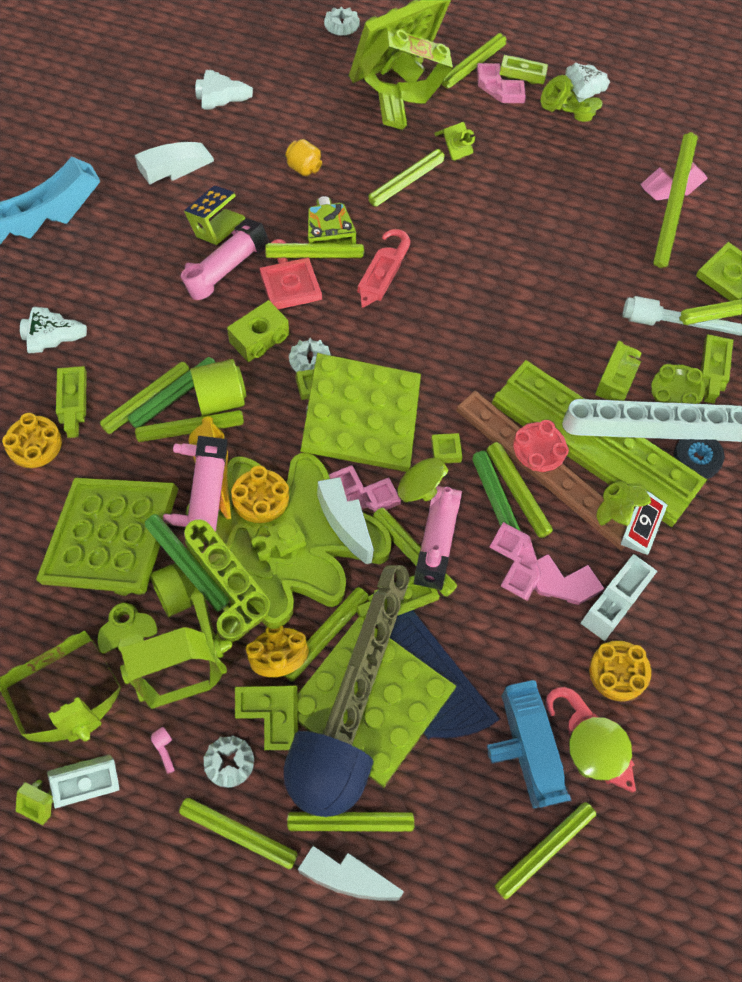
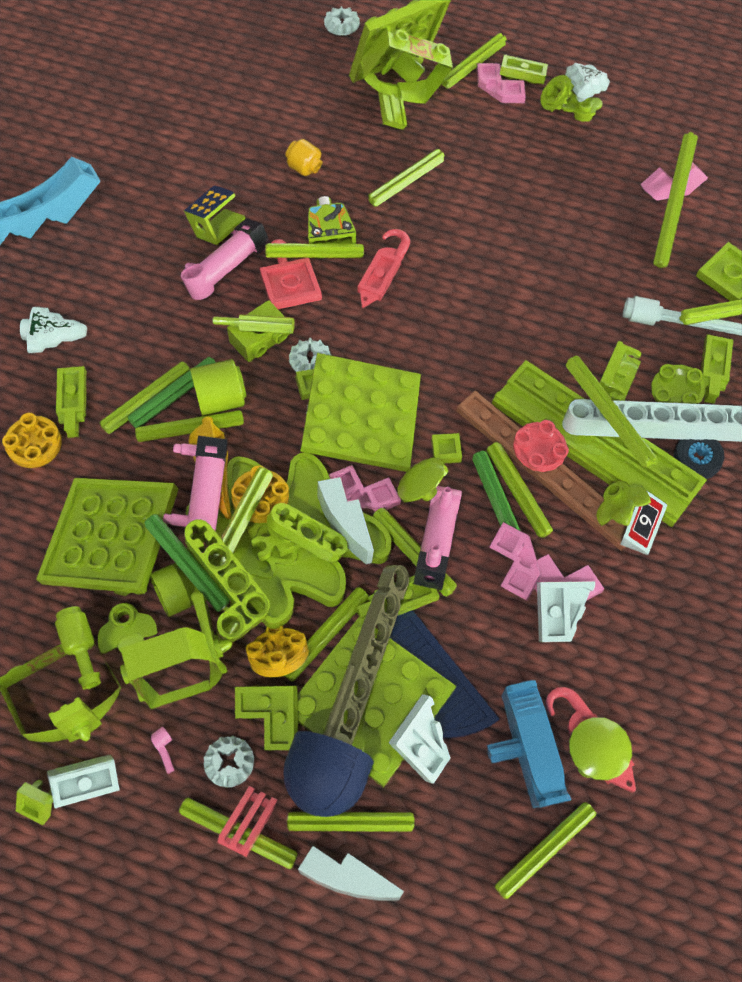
(77, 640): none -> lime piece
(172, 160): light aqua slope -> none
(219, 90): light aqua rock -> none
(243, 512): none -> lime axle
(258, 323): none -> lime axle
(259, 800): none -> coral tile
(319, 530): none -> lime beam
(421, 741): none -> light aqua wing
(458, 140): lime bracket -> none
(560, 609): none -> light aqua wing
(611, 411): none -> lime axle
(618, 597): light aqua slope -> none
(620, 670): yellow tile -> none

